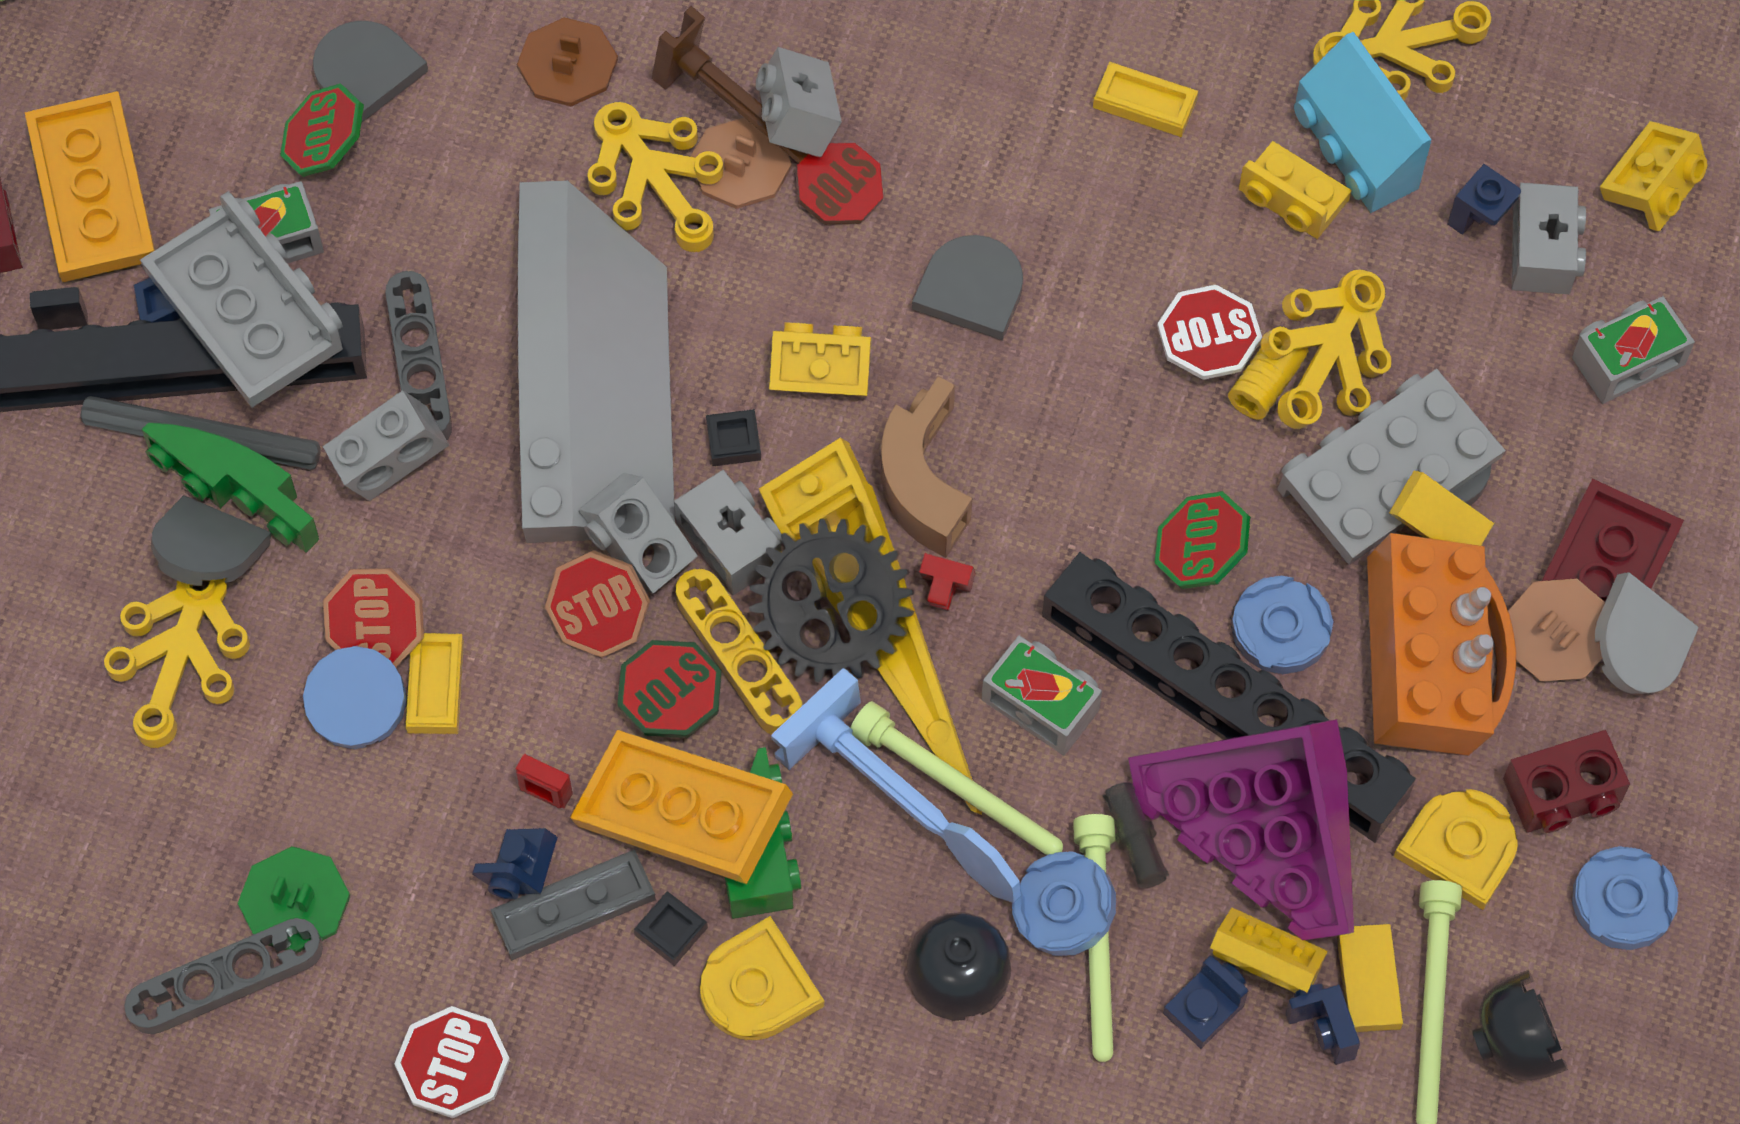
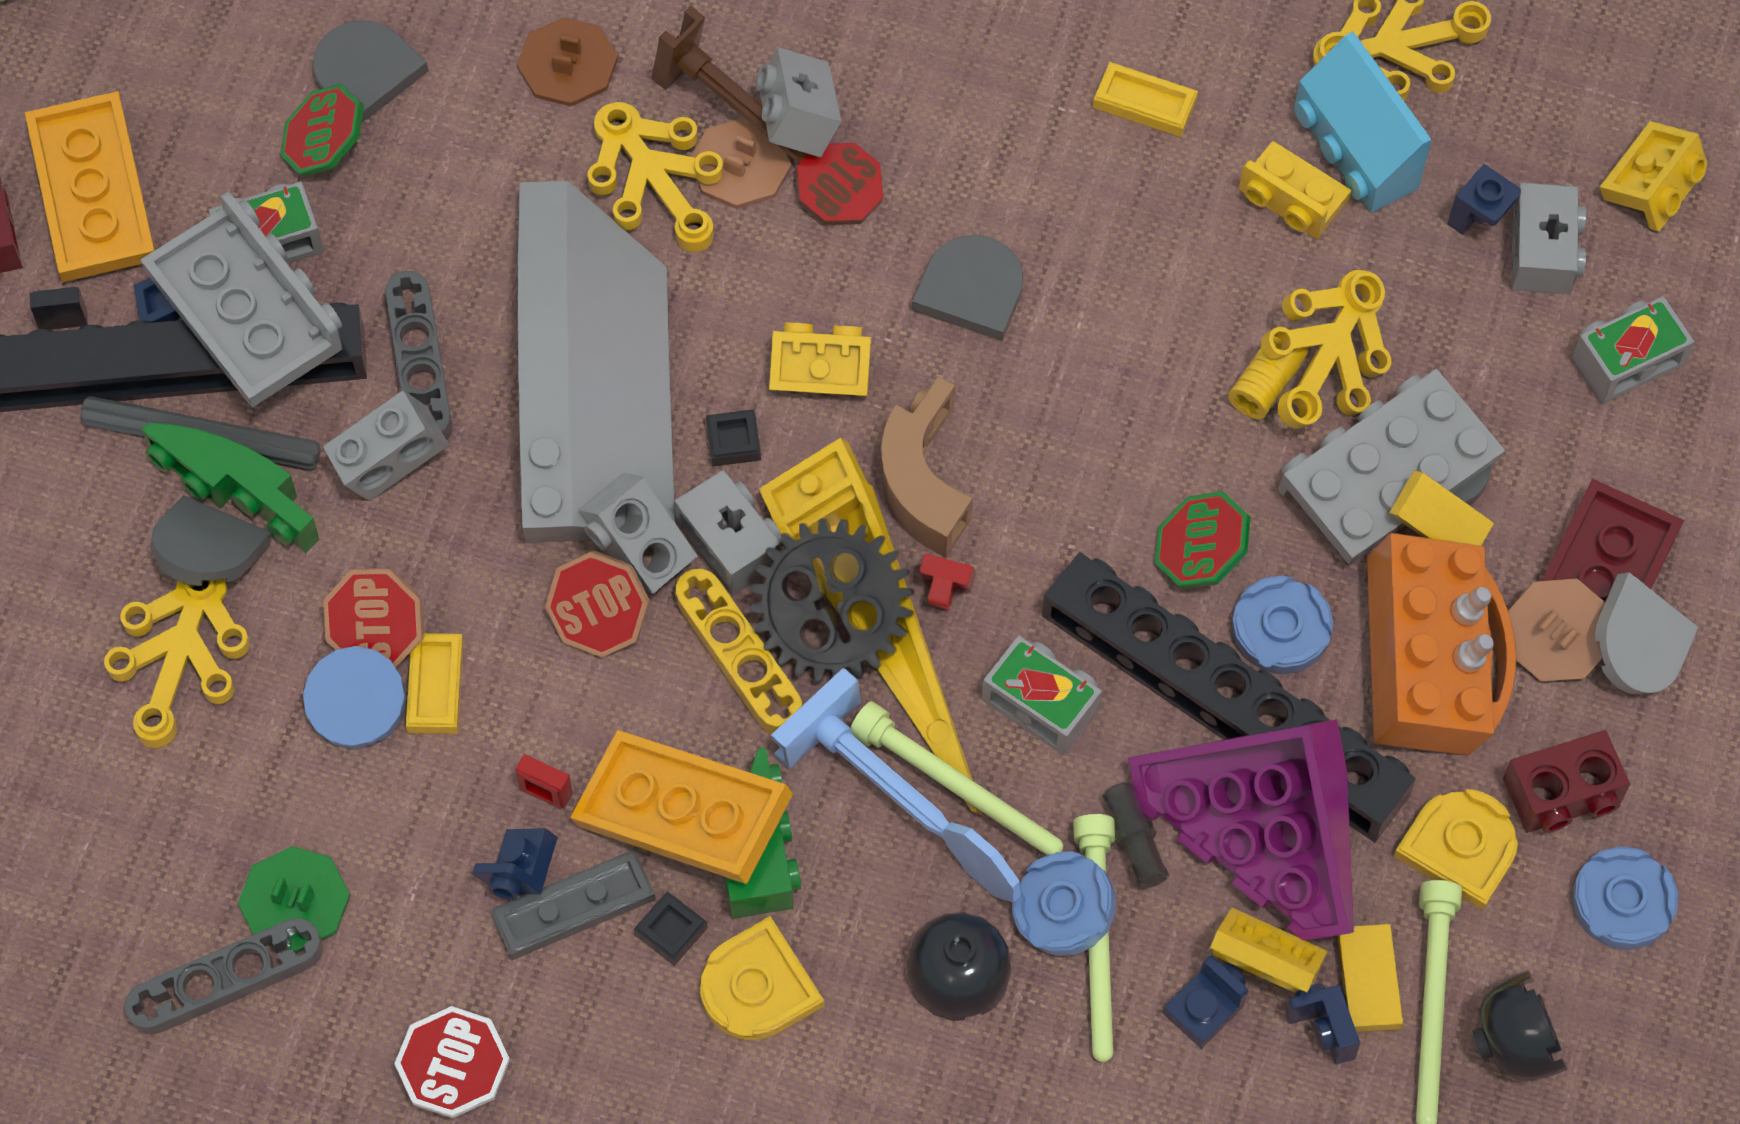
(669, 689): piece -> none
(1209, 332): piece -> none

